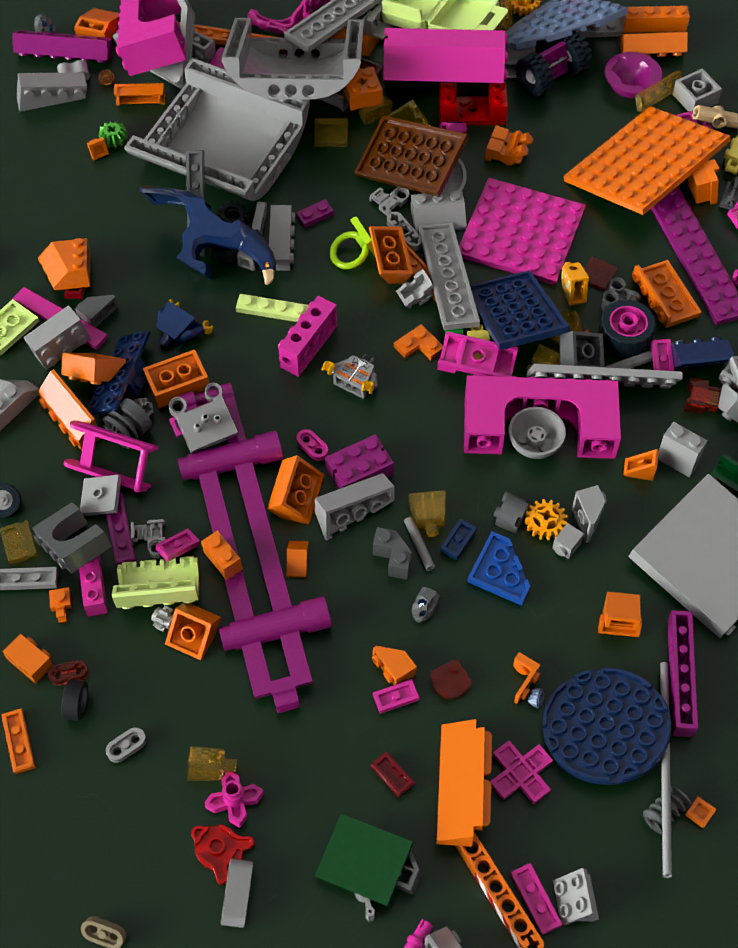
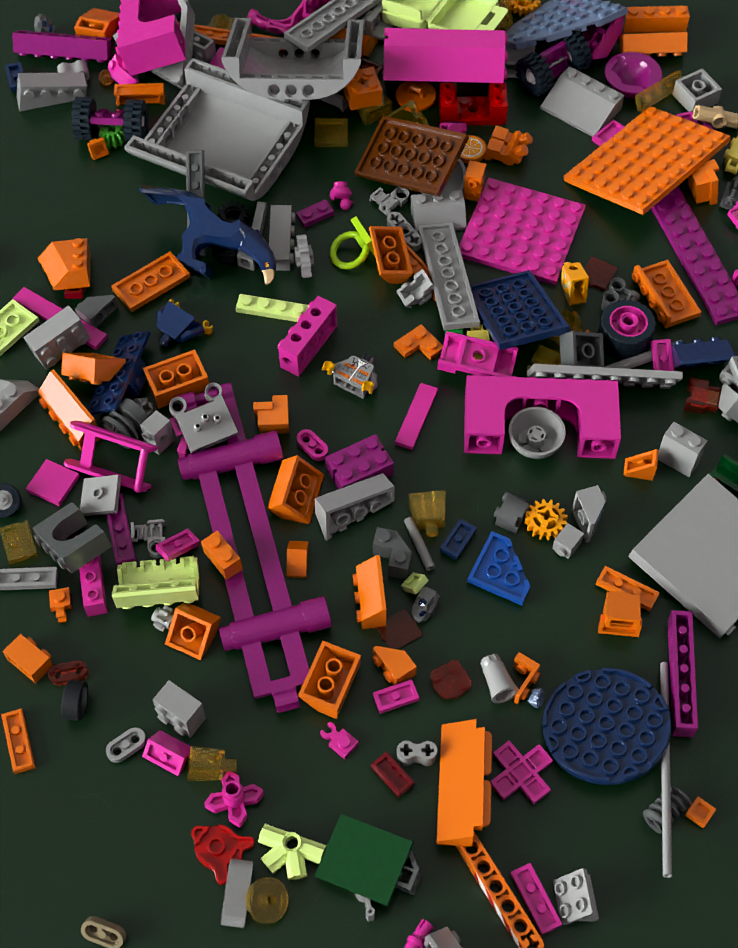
(12, 73): none -> dark blue plate
(52, 482): none -> dark pink tile
(86, 117): none -> black plate
(119, 74): none -> dark pink slope
(150, 281): none -> orange plate
(157, 431): none -> light grey brick
(167, 752): none -> dark pink panel
(179, 709): none -> light grey brick
(183, 449): none -> dark pink tile
(221, 21): none -> clear yellow animal
(257, 900): none -> clear yellow plate
(273, 415): none -> orange plate
(293, 858): none -> yellowish green piece
(304, 256): none -> light grey gear
(330, 679): none -> orange slope
(340, 741): none -> dark pink plate
(341, 191): none -> dark pink animal
(370, 593): none -> orange slope
(399, 630): none -> clear red piece
(414, 583): none -> yellowish green plate
(416, 416): none -> dark pink tile
(416, 753): none -> light grey axle
(419, 91): none -> orange shield
(473, 150): none -> tile
(474, 180): none -> orange brick
(498, 679): none -> light grey plant
(582, 101): none -> light grey slope
(603, 38): none -> dark pink wedge
(607, 132): none -> dark pink tile
(619, 583): none -> orange plate

